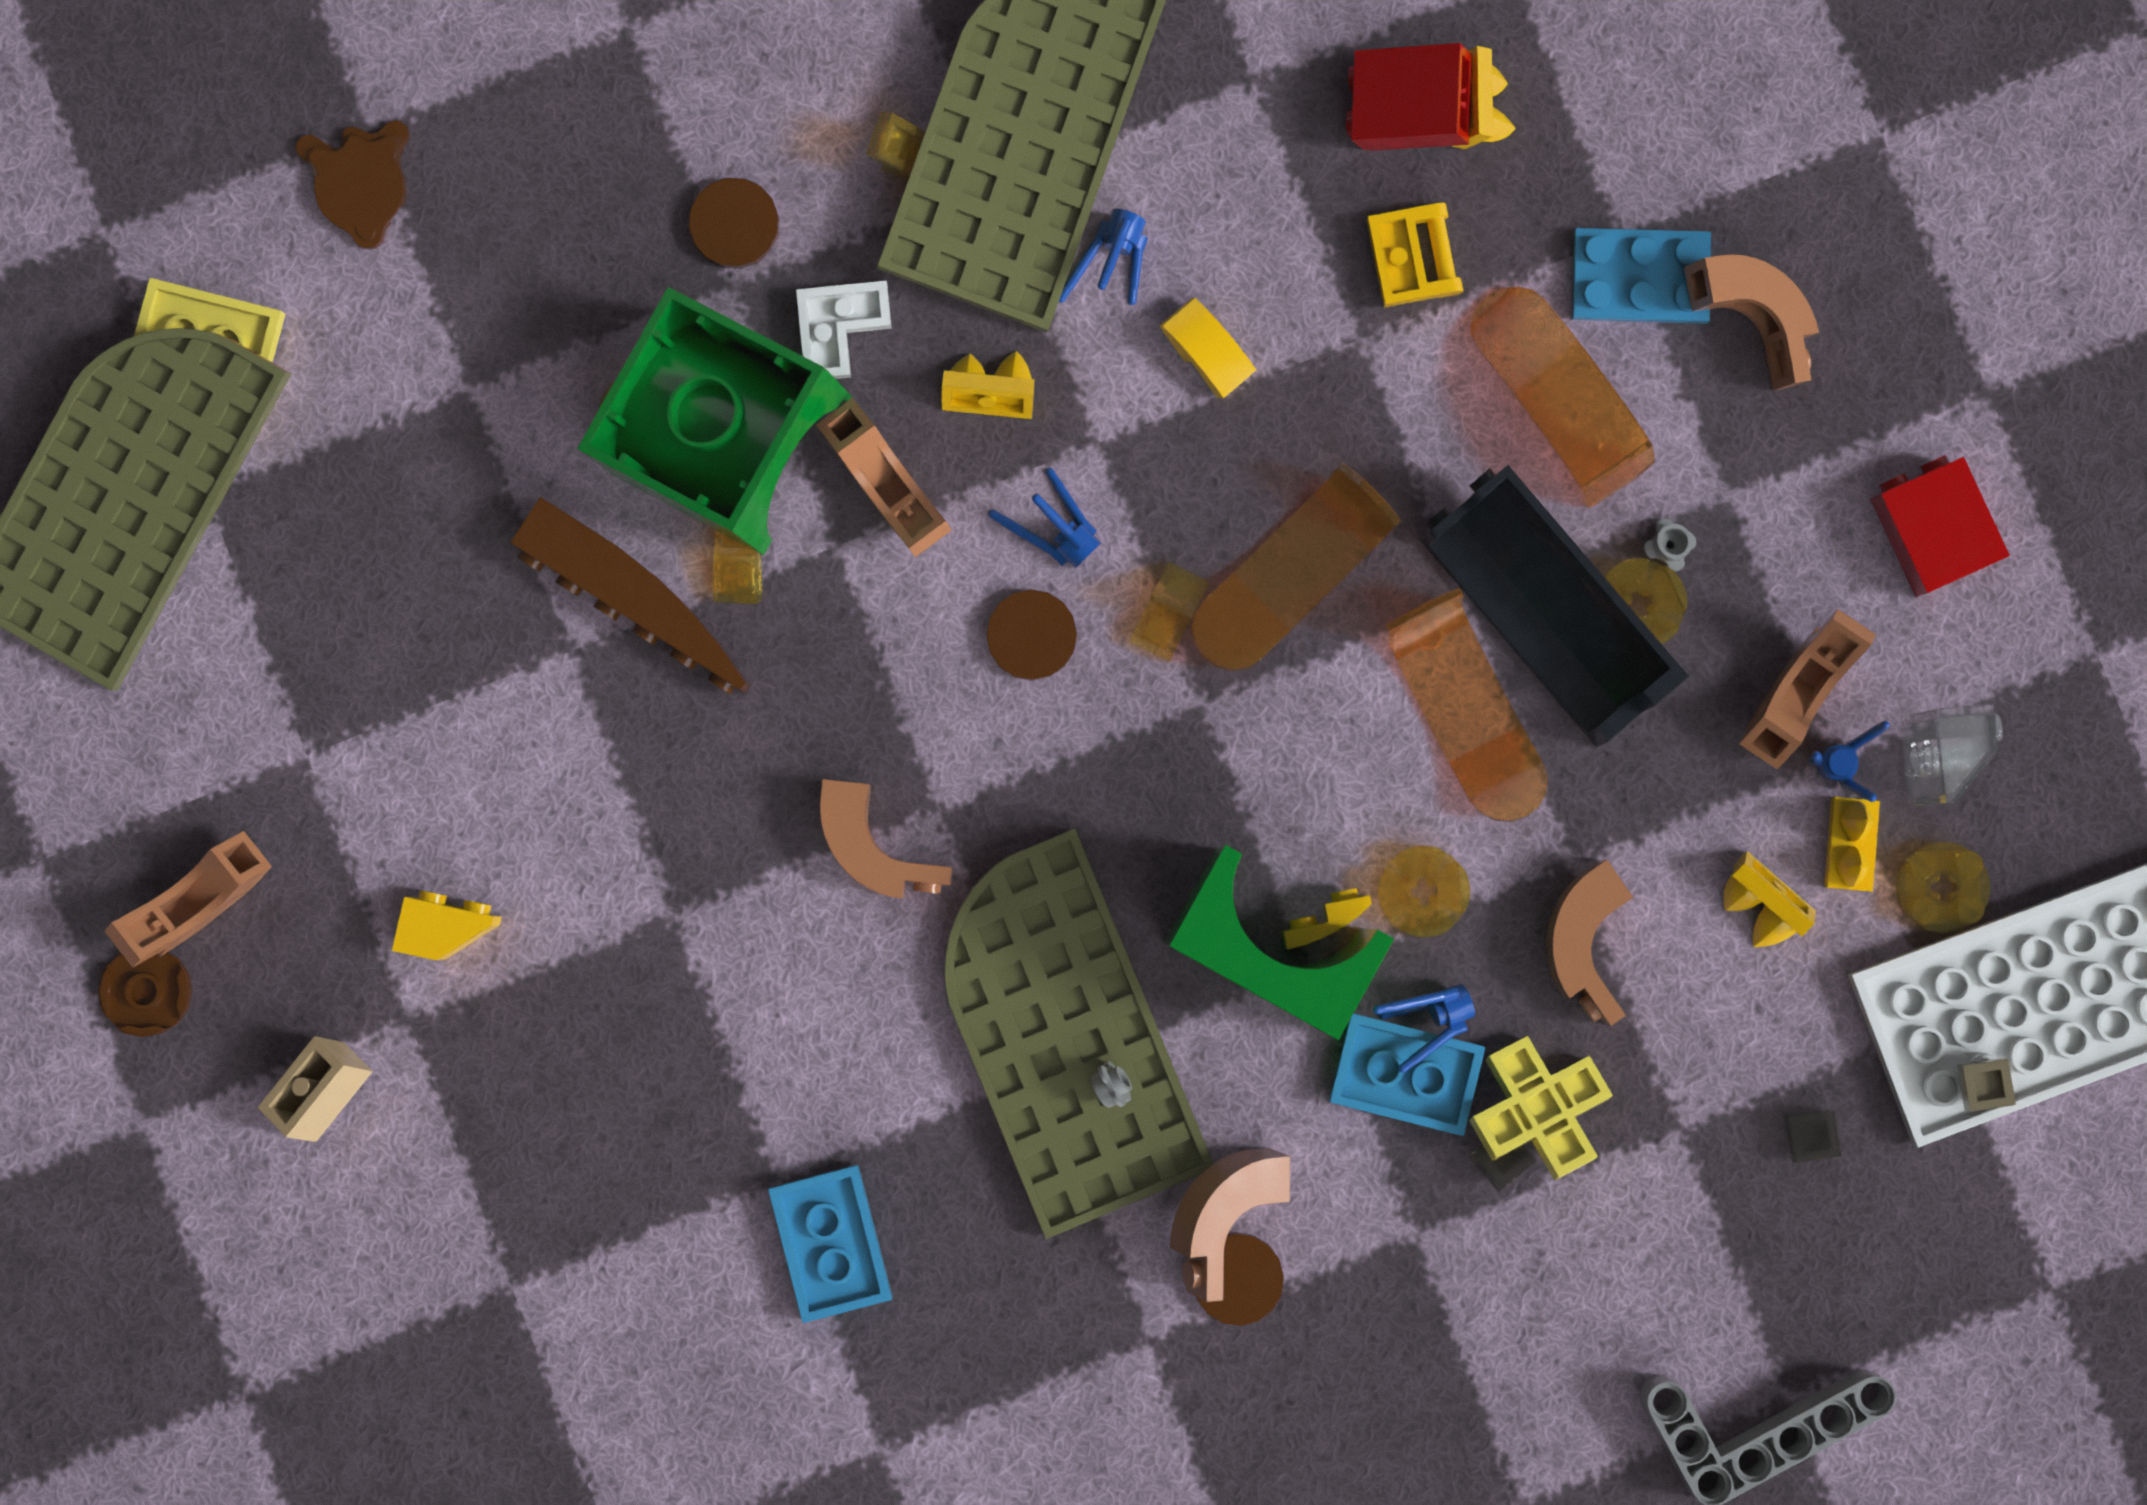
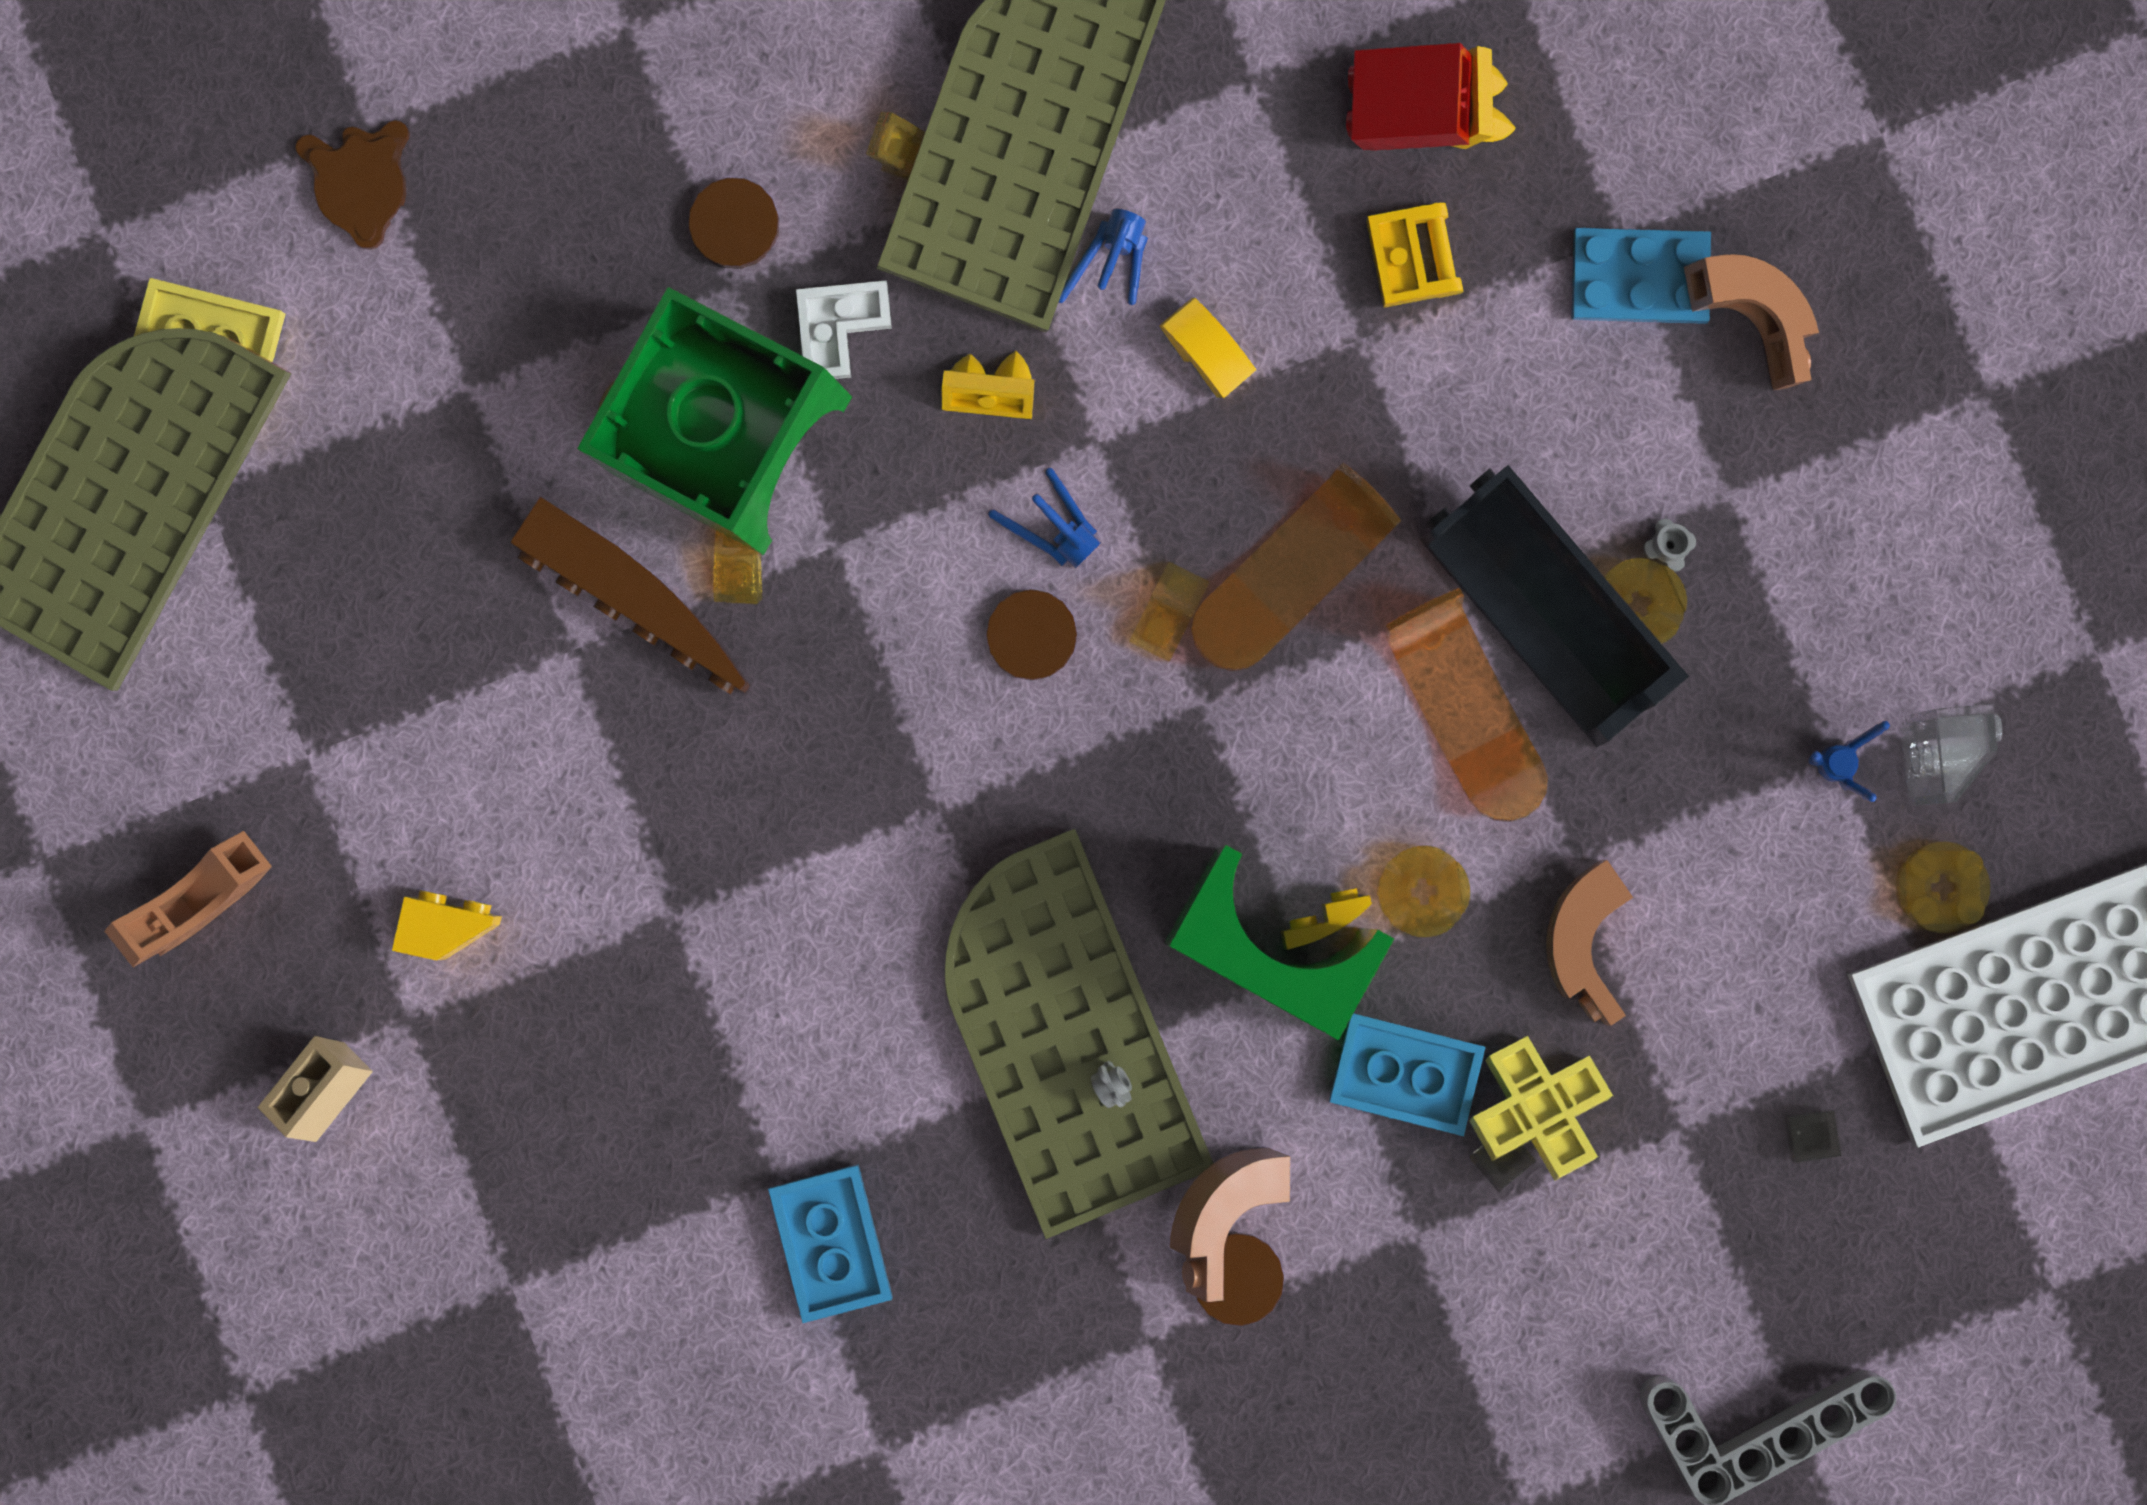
(161, 987): reddish brown tile -> none
(847, 833): nougat arch -> none
(883, 477): nougat arch -> none
(1445, 1007): blue plant -> none
(1562, 391): clear orange piece -> none
(1783, 910): yellow tile -> none
(1803, 686): nougat arch -> none
(1851, 844): yellow tile -> none
(1938, 525): red brick -> none
(1986, 1084): dark tan plate -> none

